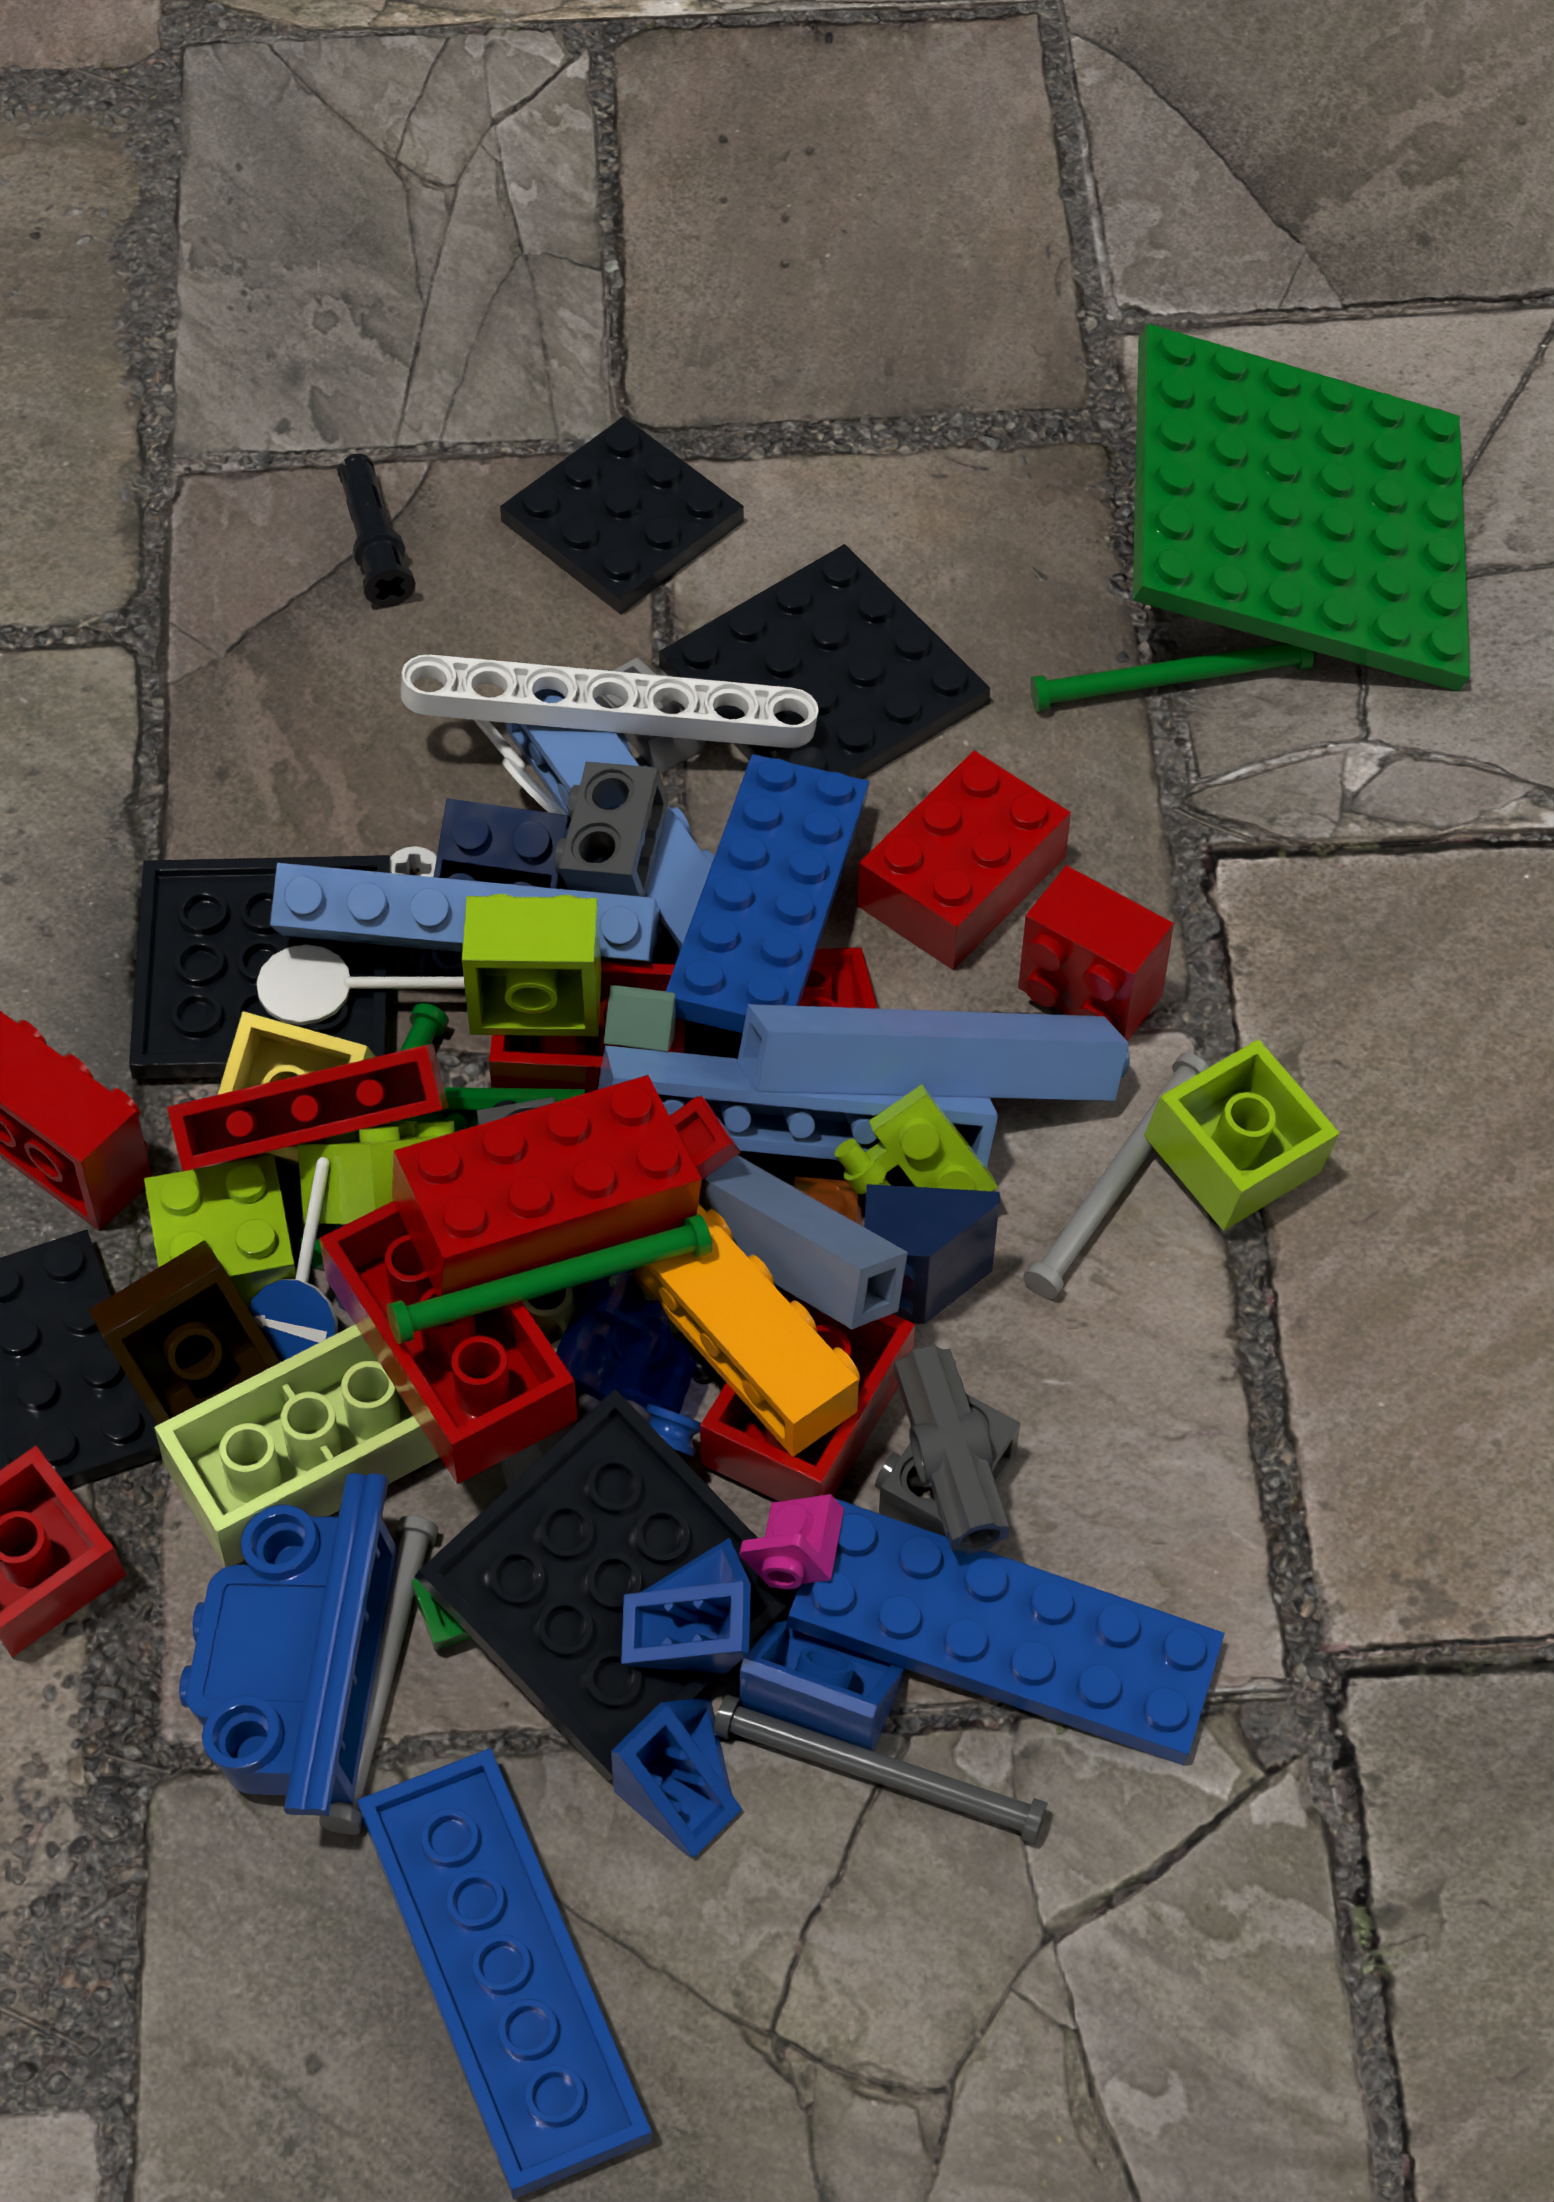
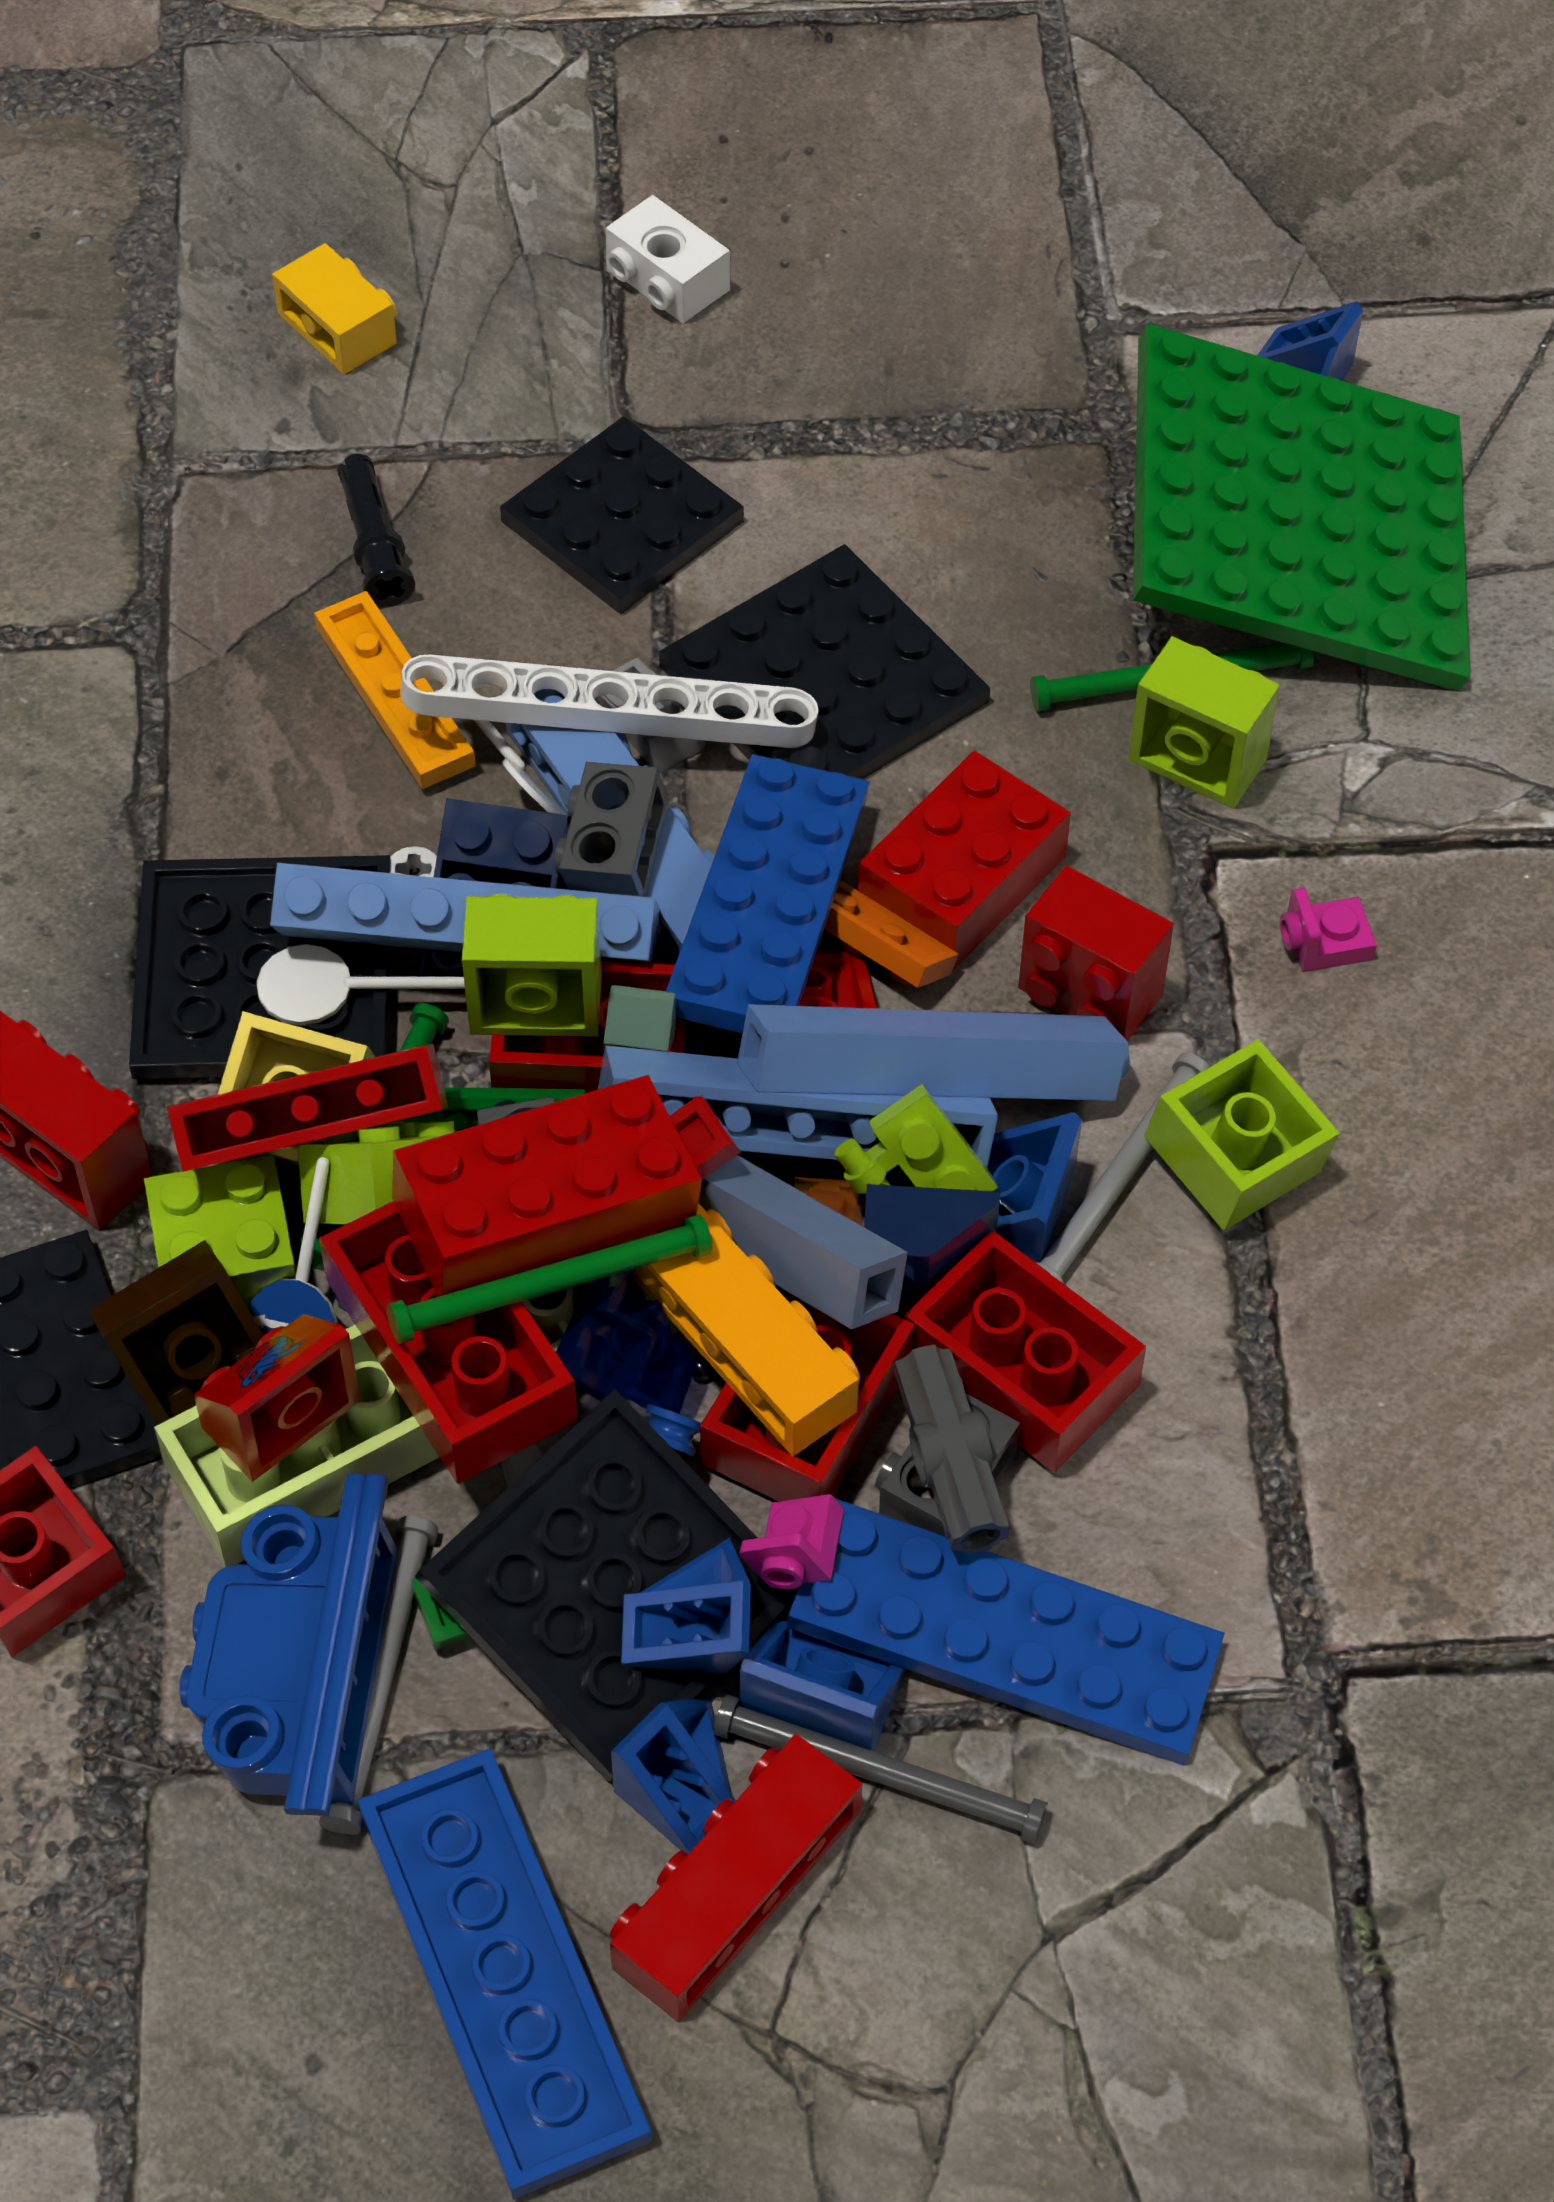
(279, 1393): none -> red slope
(335, 308): none -> yellow brick
(374, 663): none -> light orange plate
(667, 259): none -> white brick
(734, 1876): none -> red brick
(887, 939): none -> orange plate
(1029, 1347): none -> red brick
(1033, 1178): none -> blue slope
(1203, 721): none -> lime brick
(1318, 343): none -> blue slope
(1326, 932): none -> dark pink bracket

